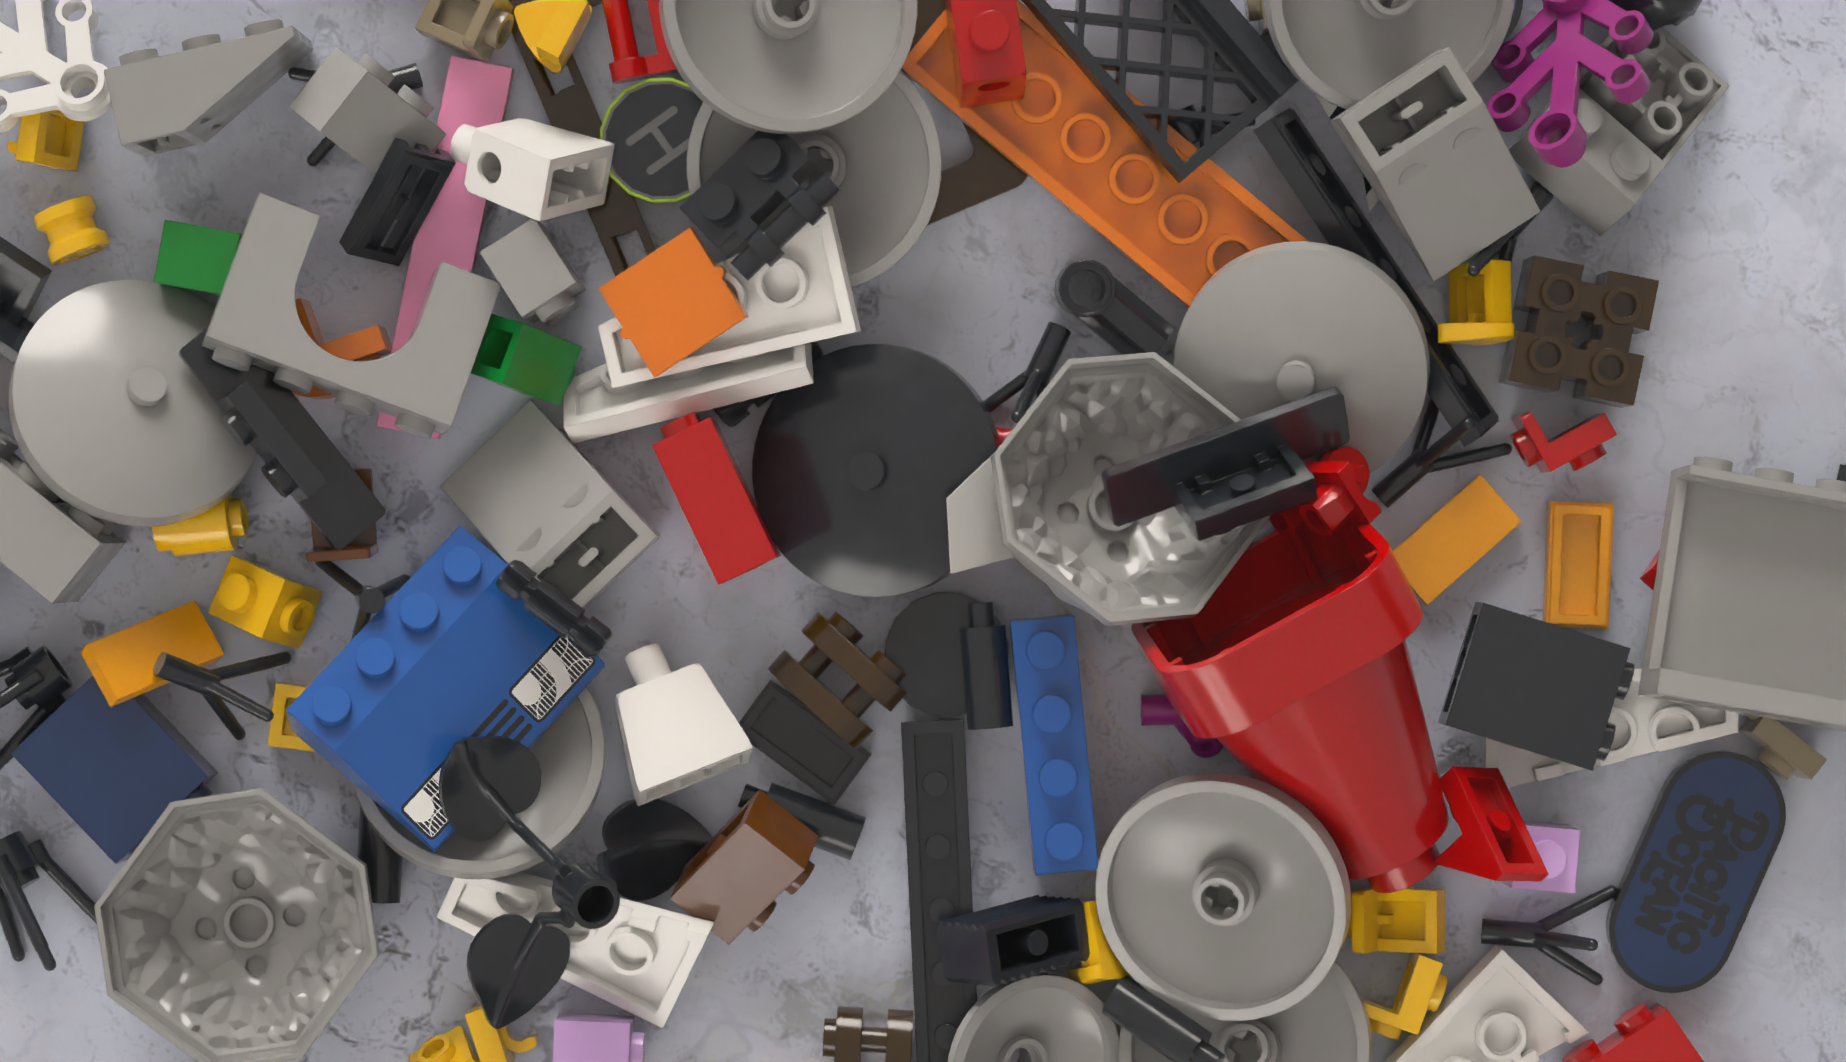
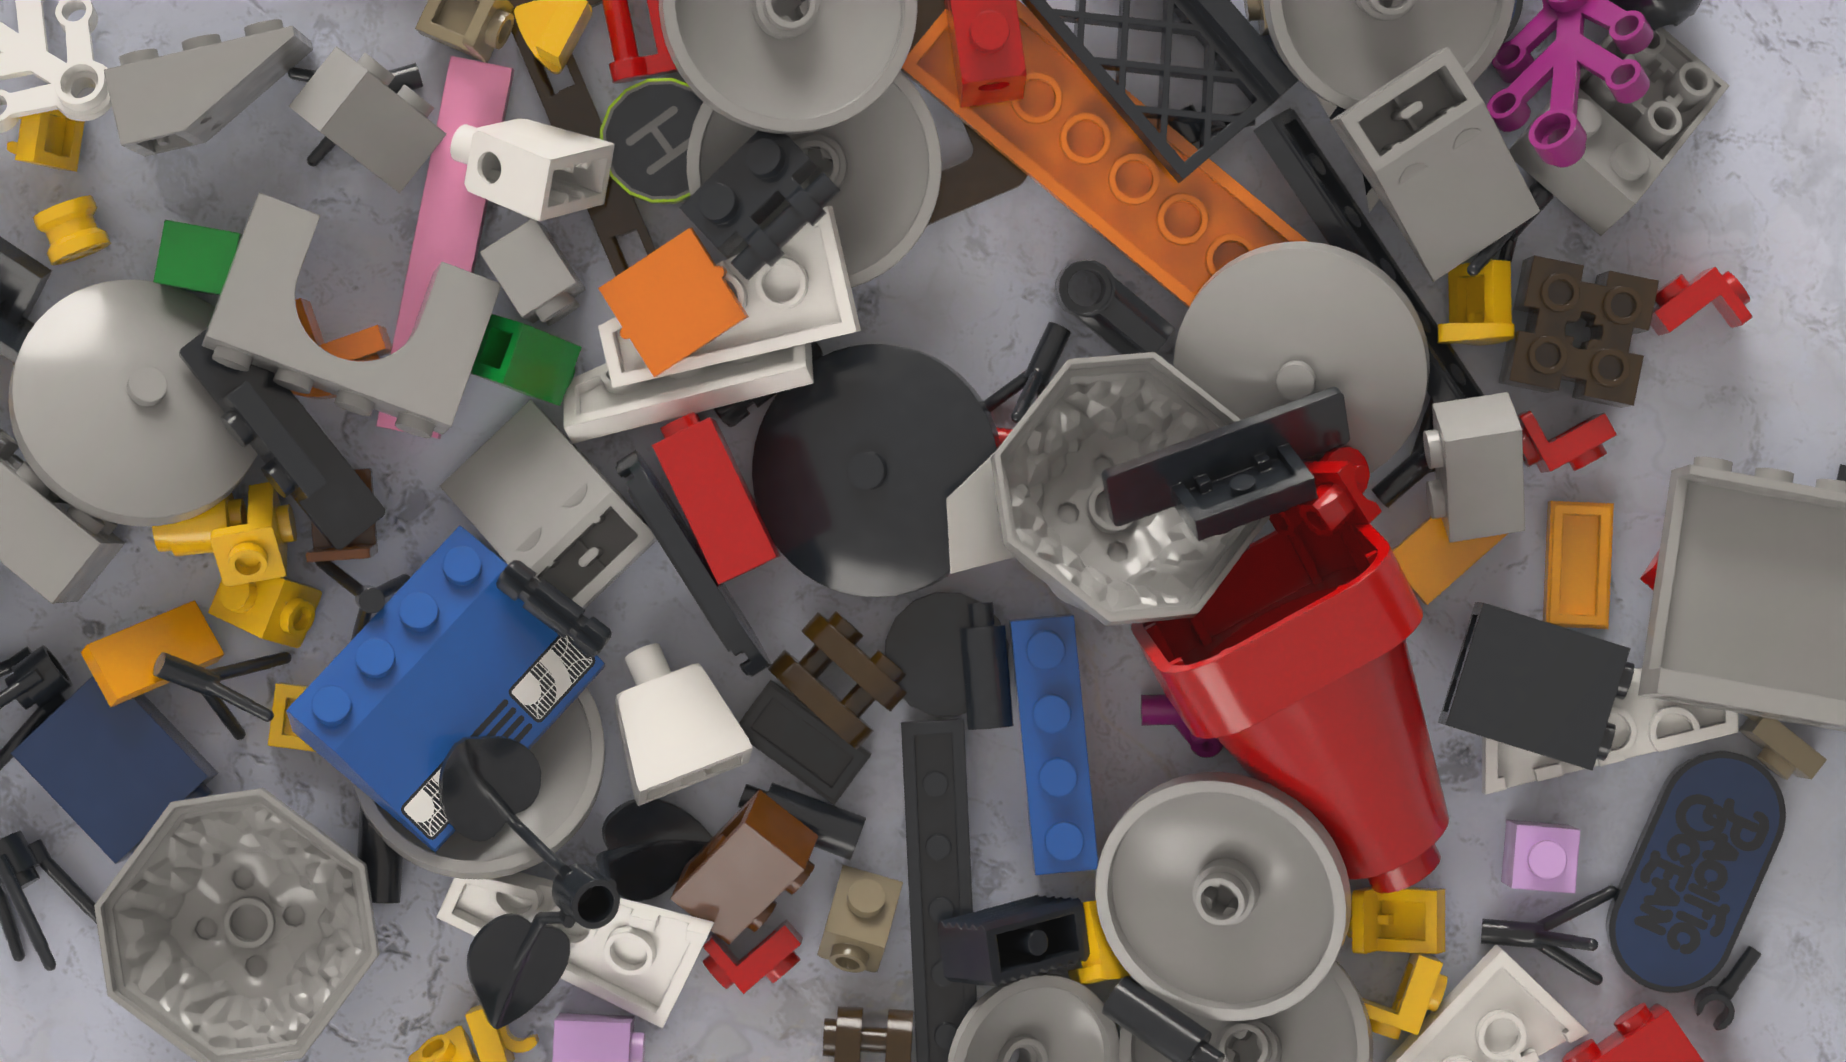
(257, 548): none -> yellow bracket
(388, 201): black tile -> none
(691, 563): none -> black tile
(769, 958): none -> red bracket
(859, 920): none -> dark tan bracket
(1476, 466): none -> light grey brick
(1493, 832): red slope -> none
(1682, 299): none -> red bracket
(1727, 989): none -> black hand

